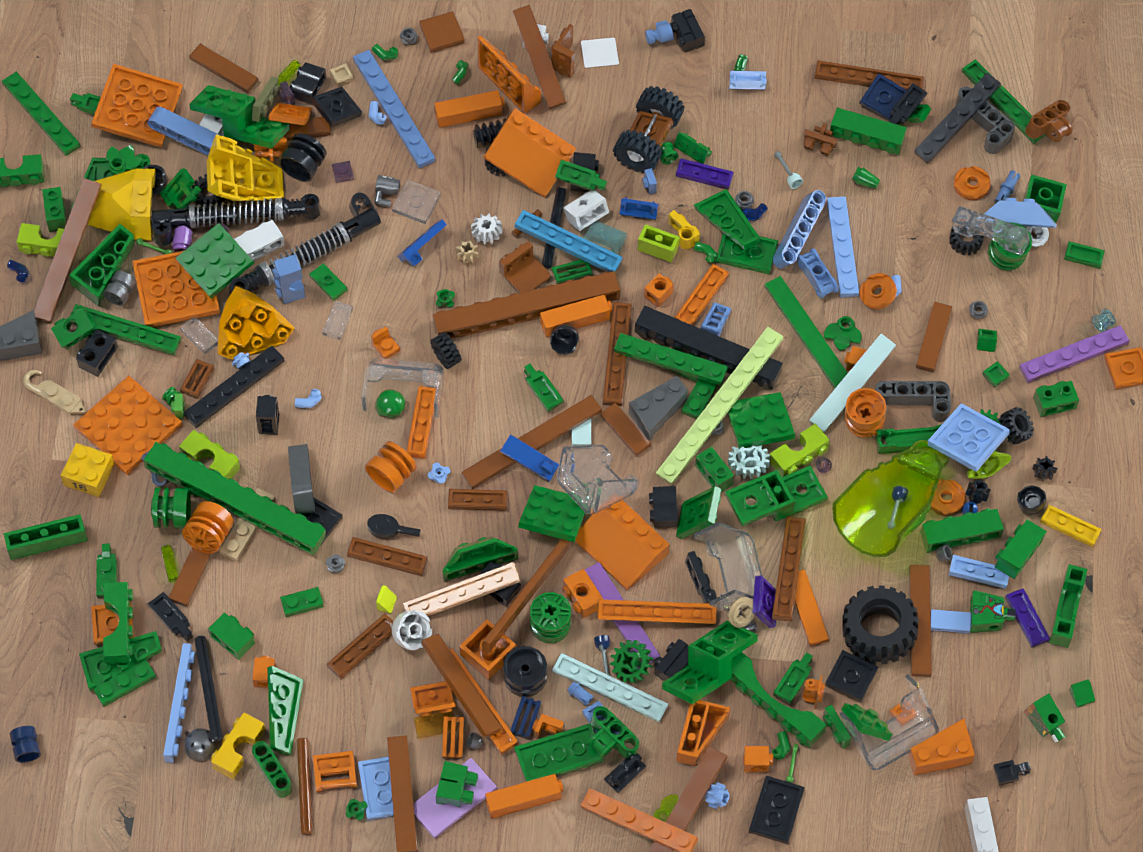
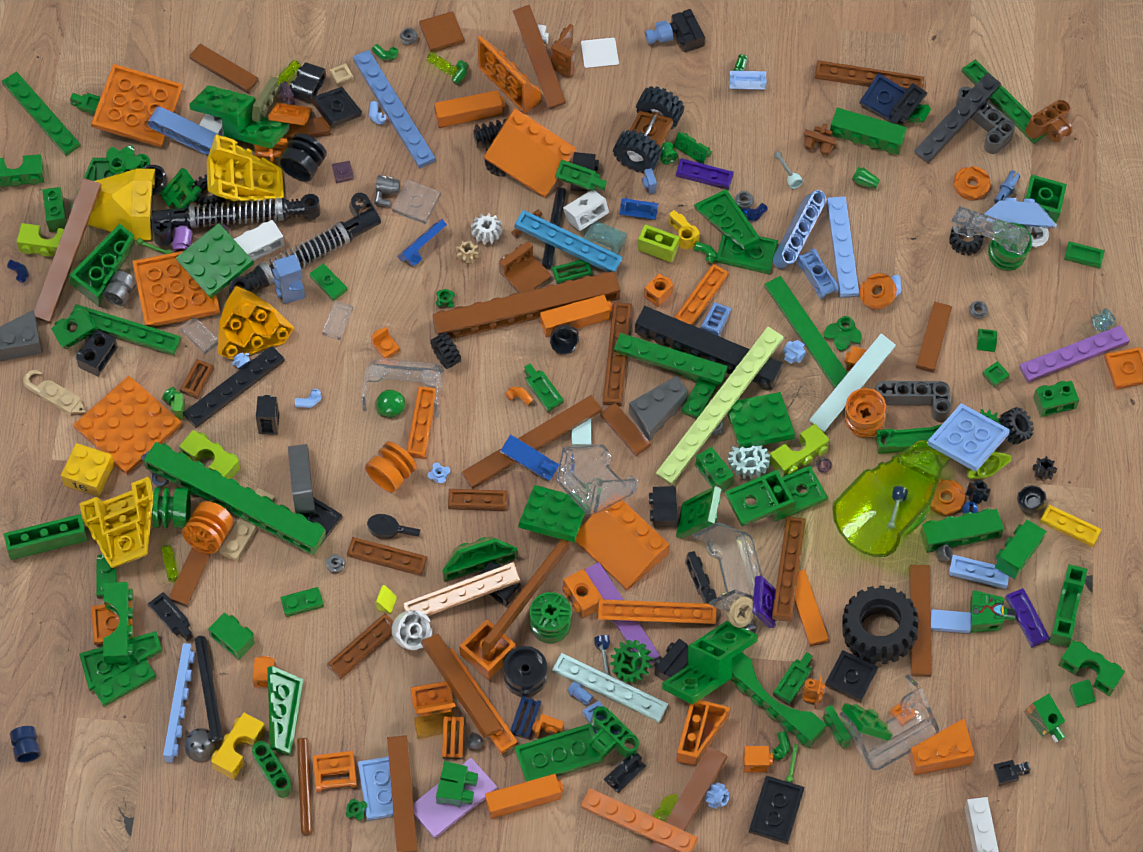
(121, 523): none -> yellow wedge
(442, 64): none -> clear neon green axle
(519, 392): none -> orange arm
(794, 351): none -> light blue gear
(1079, 656): none -> green arch

